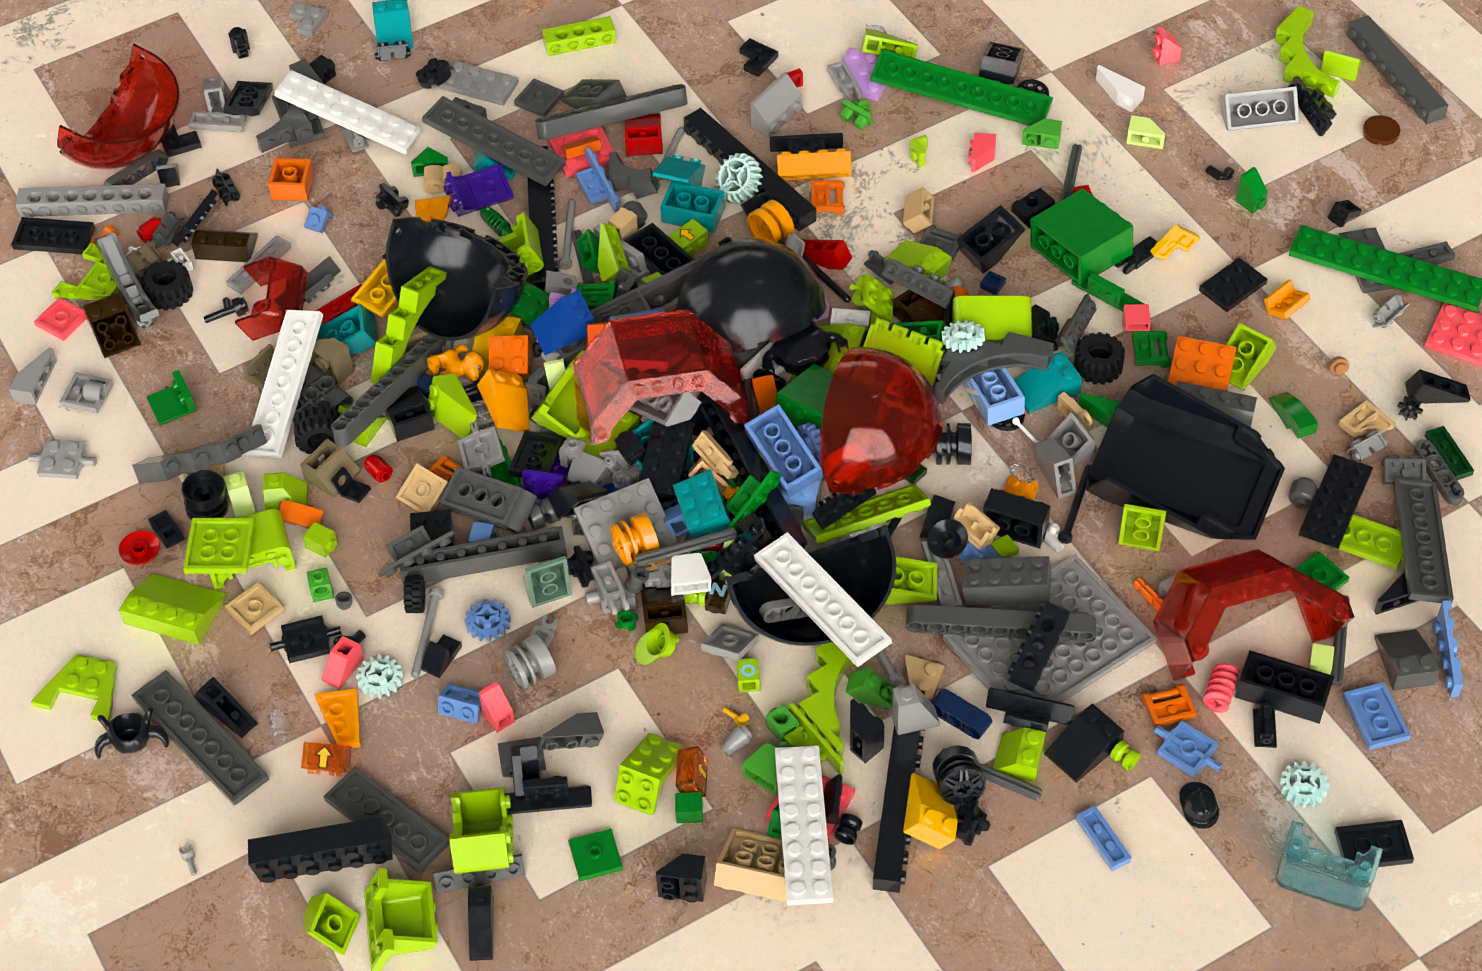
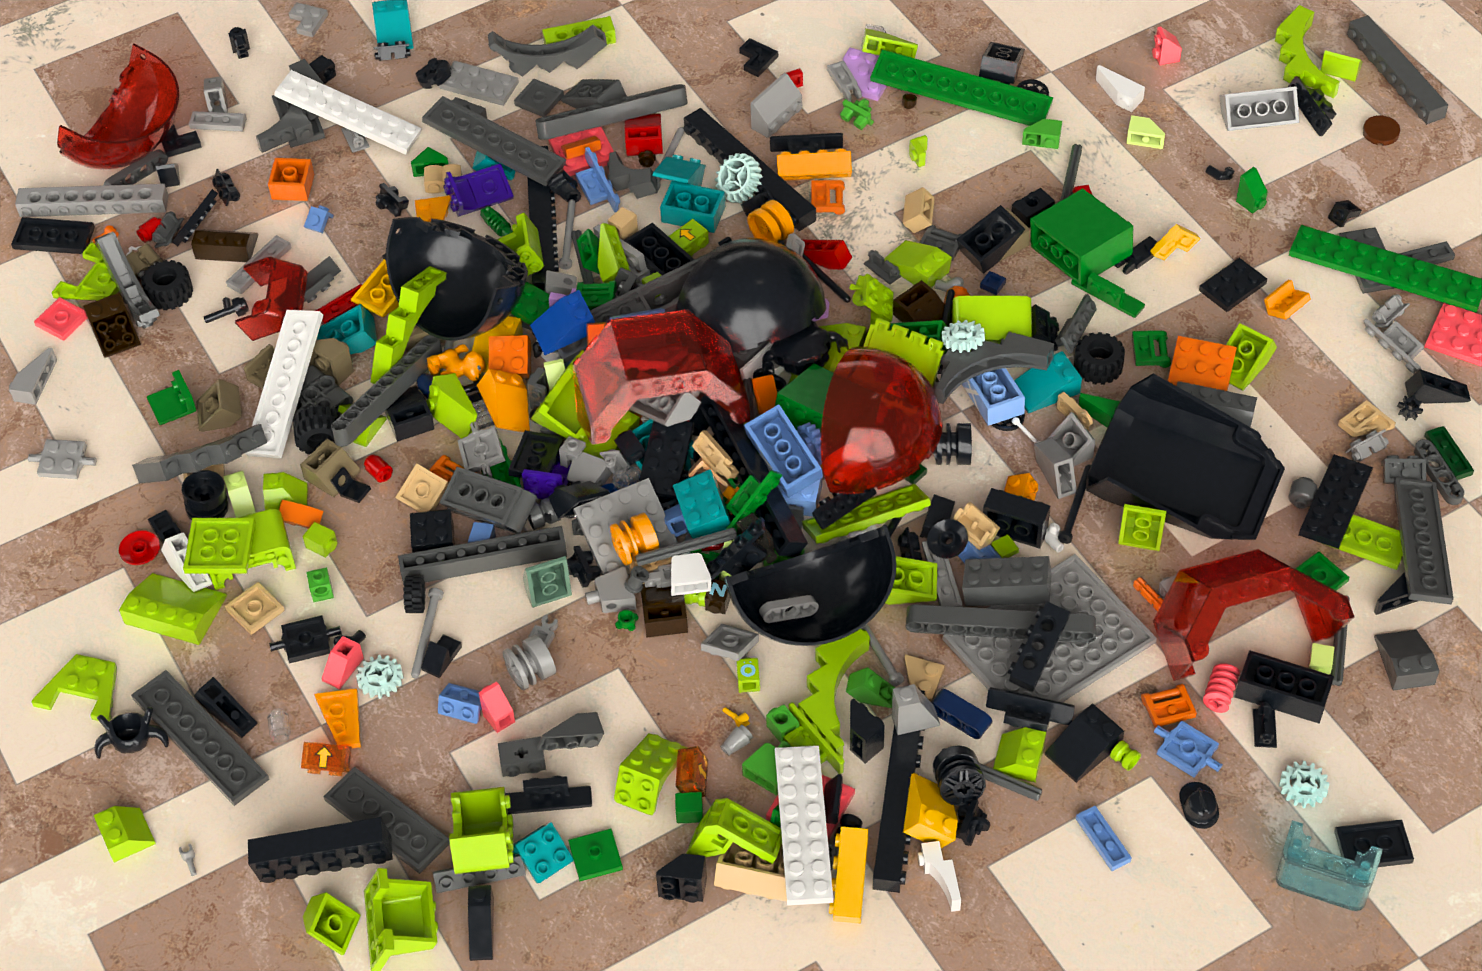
(86, 392): light grey plate -> none
(124, 831): none -> lime slope
(174, 551): none -> white slope
(179, 256): white piece -> none
(219, 406): none -> dark tan slope
(248, 98): black plate -> none
(343, 600): dark grey hinge -> none
(410, 546): dark grey bracket -> none
(487, 620): medium blue gear -> none
(524, 765): black panel -> none
(543, 852): none -> teal bracket
(565, 186): none -> black piece
(573, 51): none -> dark grey arch
(609, 585): light grey hinge -> none
(638, 209): dark grey head -> none
(646, 162): none -> dark brown plate
(656, 644): lime piece -> none
(736, 826): none -> lime bracket
(822, 599): white plate -> none
(850, 875): none -> yellow brick
(856, 317): white plate -> none
(909, 101): none -> dark brown hinge
(909, 545): none -> black hinge
(919, 281): dark grey bracket -> none
(941, 871): none -> white slope
(983, 150): coral slope -> none
(1021, 473): clear arm -> none
(1136, 317): coral piece -> none
(1294, 414): green slope -> none
(1339, 365): medium nougat plate -> none
(1376, 716): medium blue plate -> none
(1400, 341): none -> light grey bracket
(1447, 646): medium blue wing -> none

